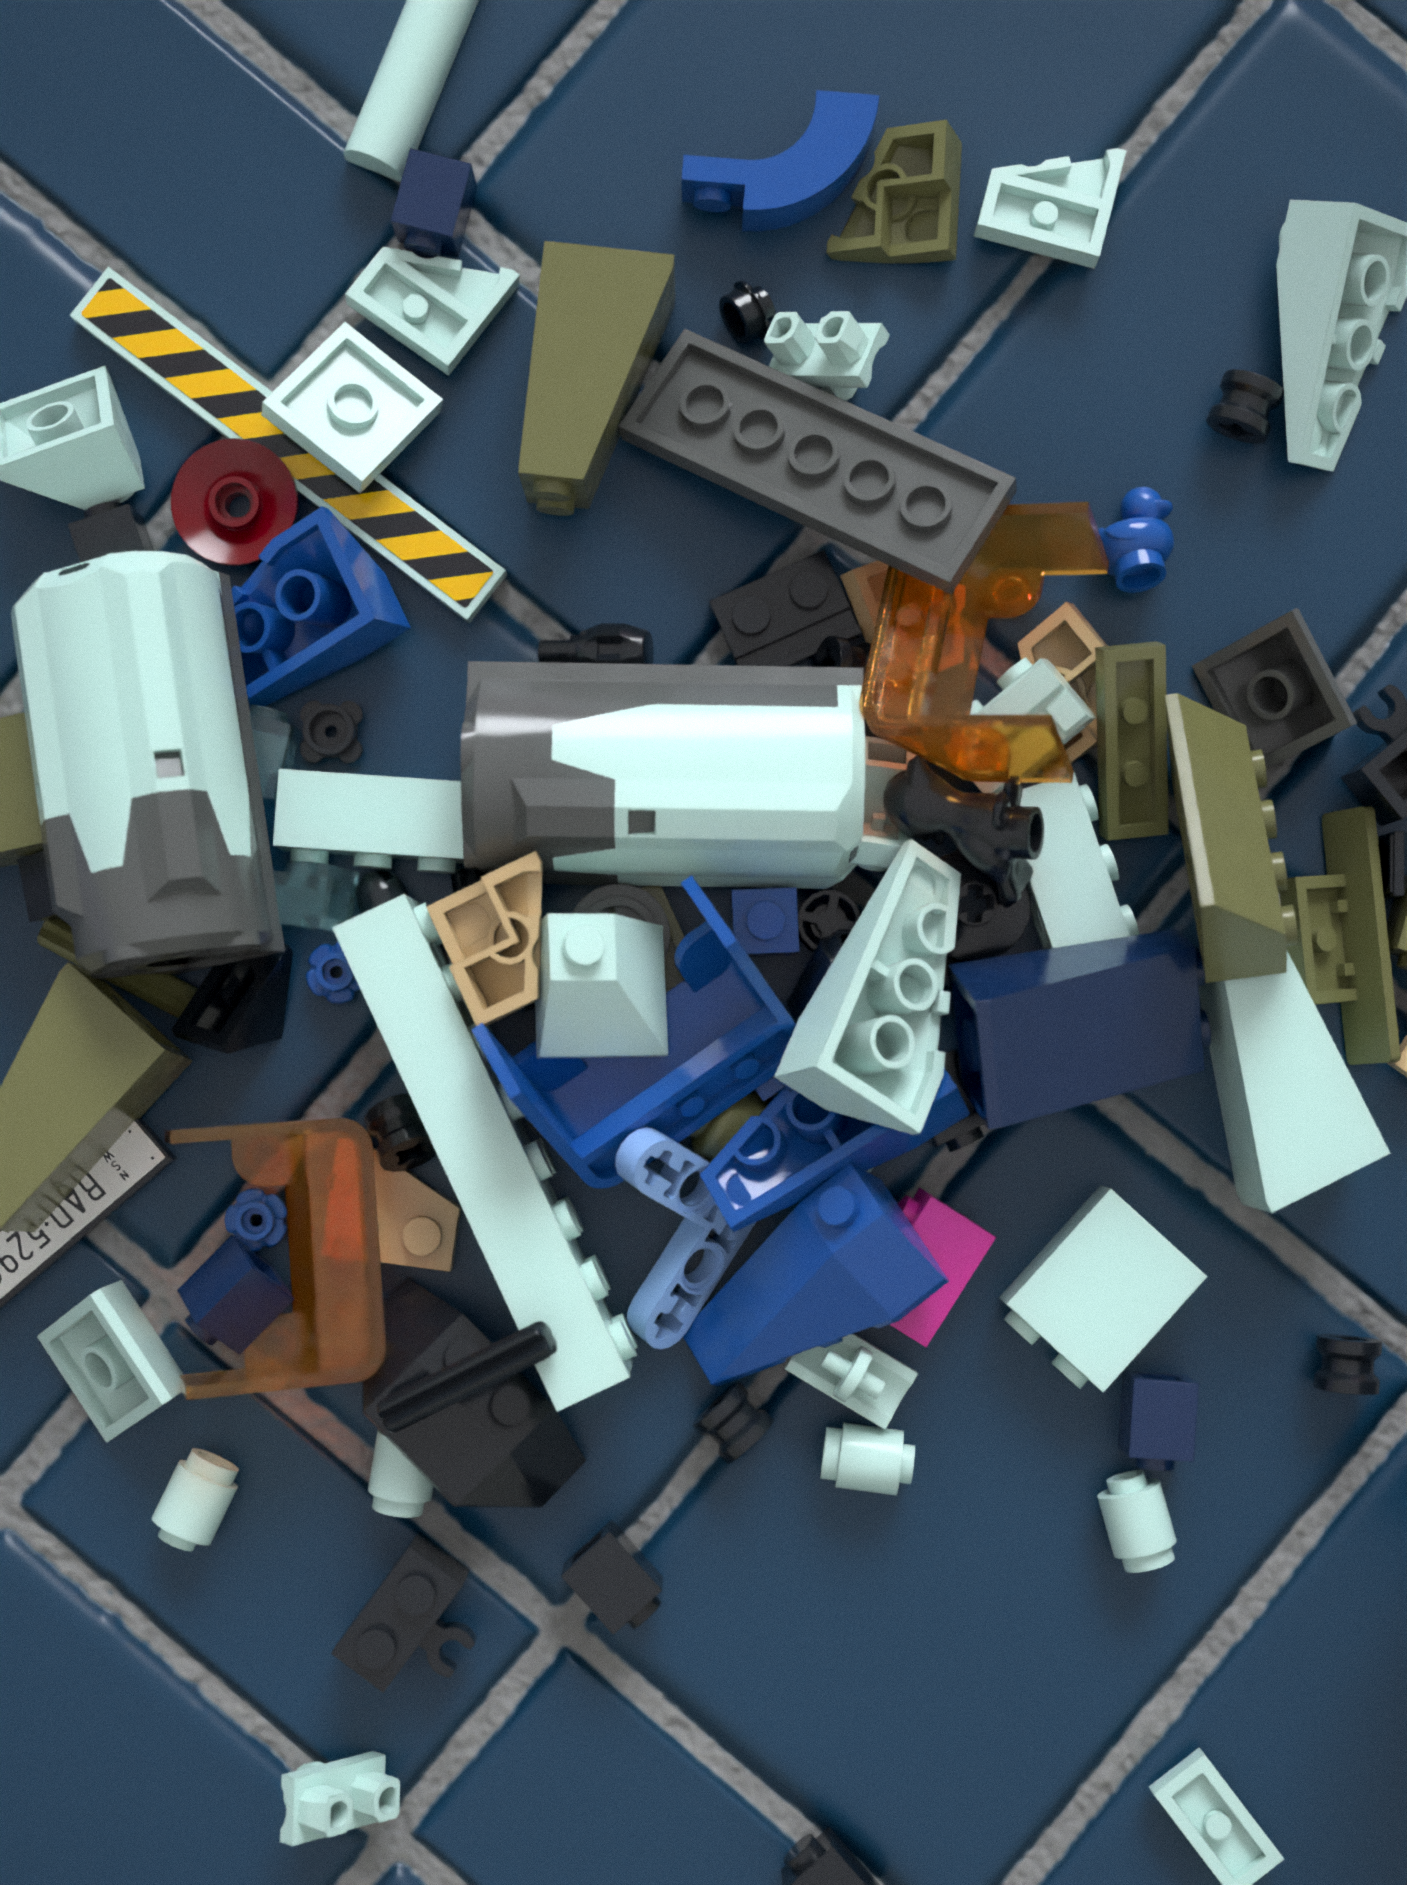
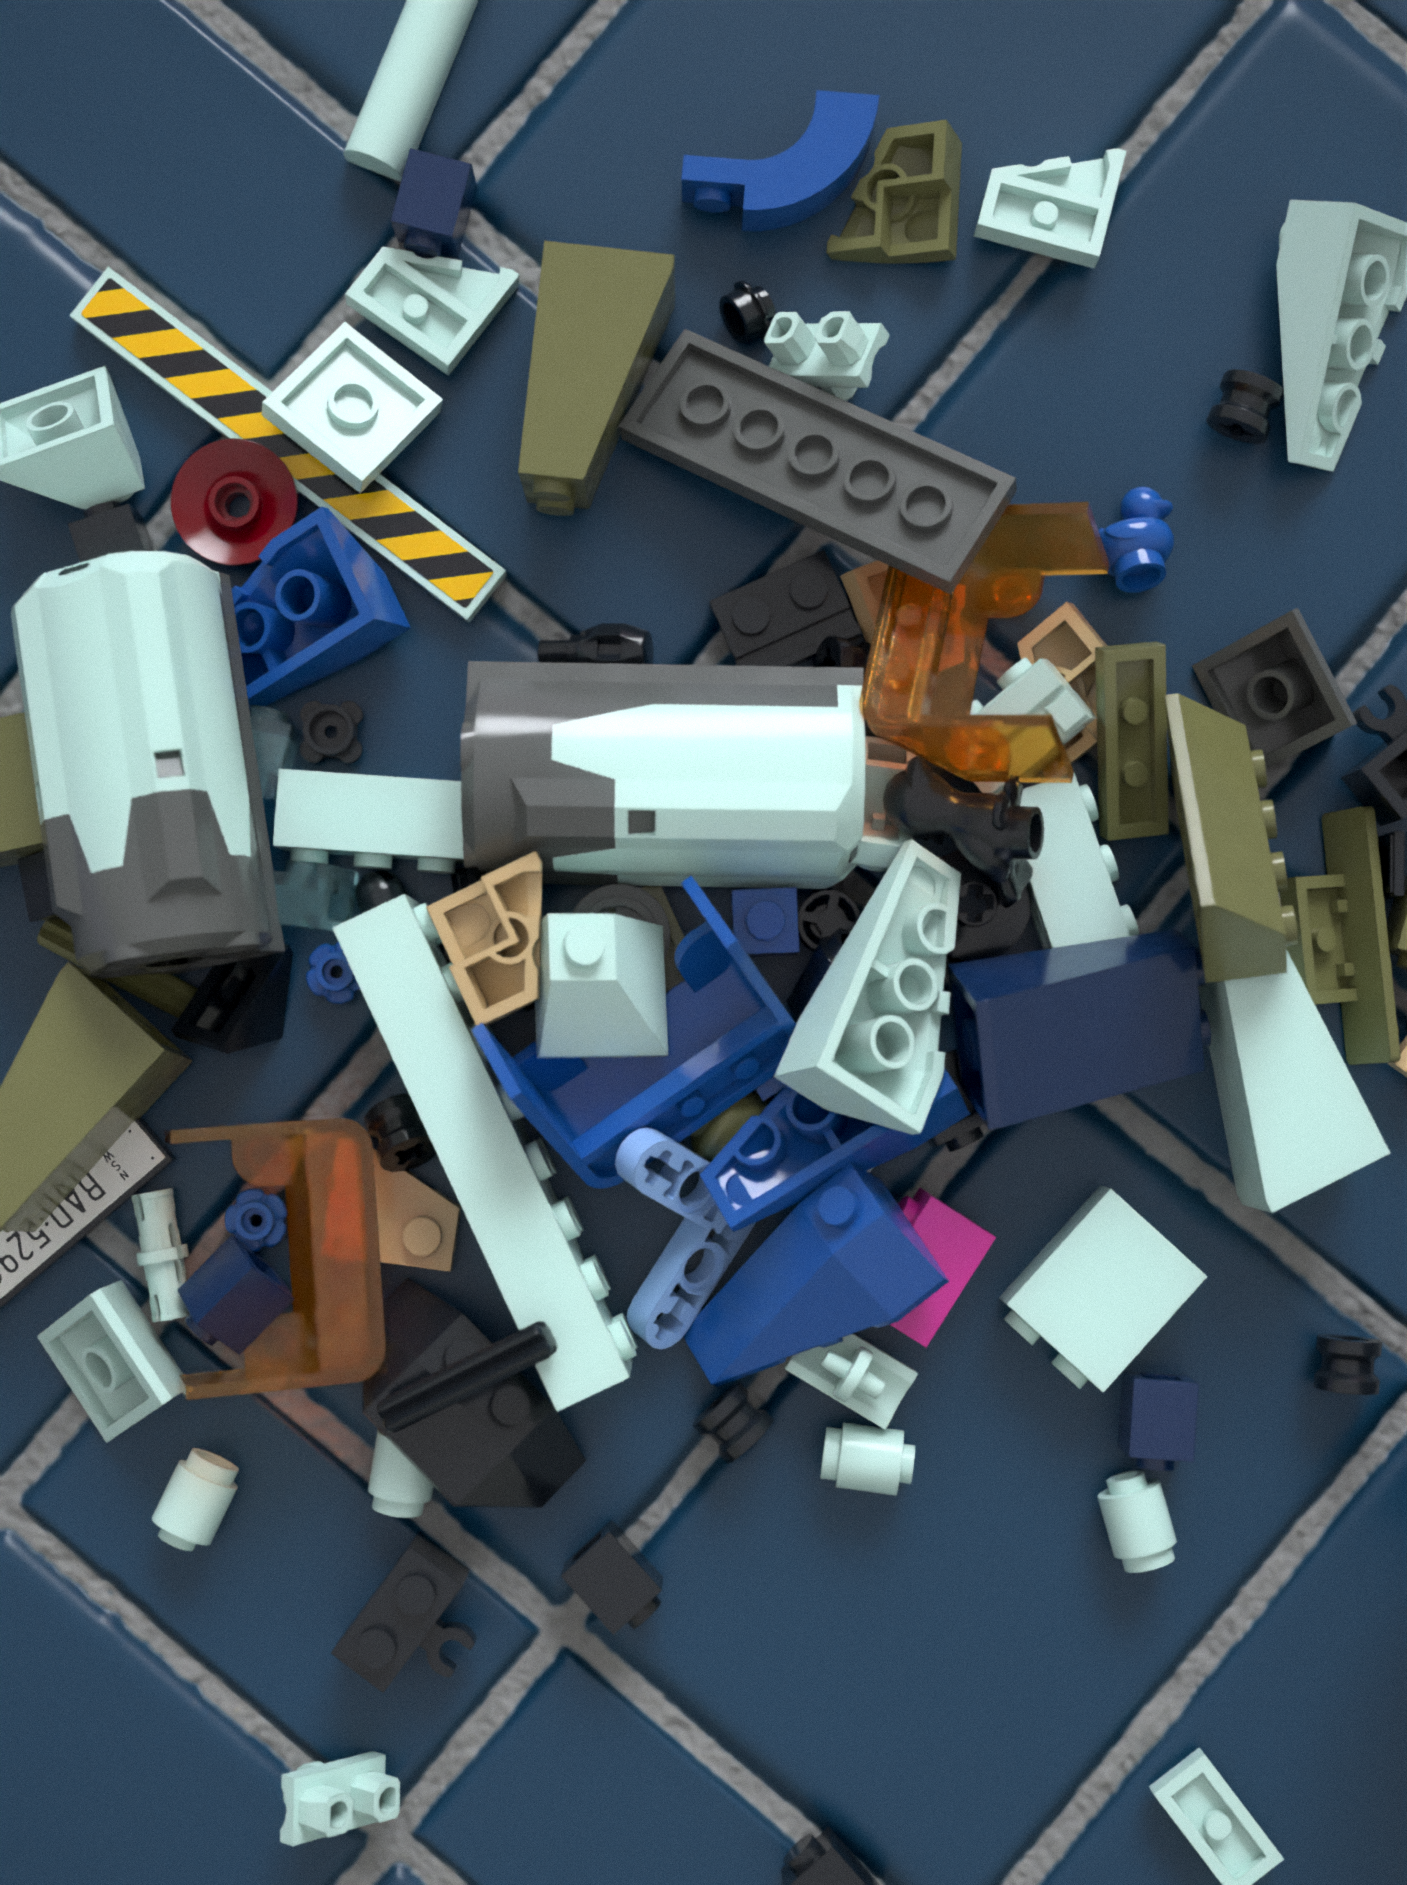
(161, 1253): none -> light aqua pin

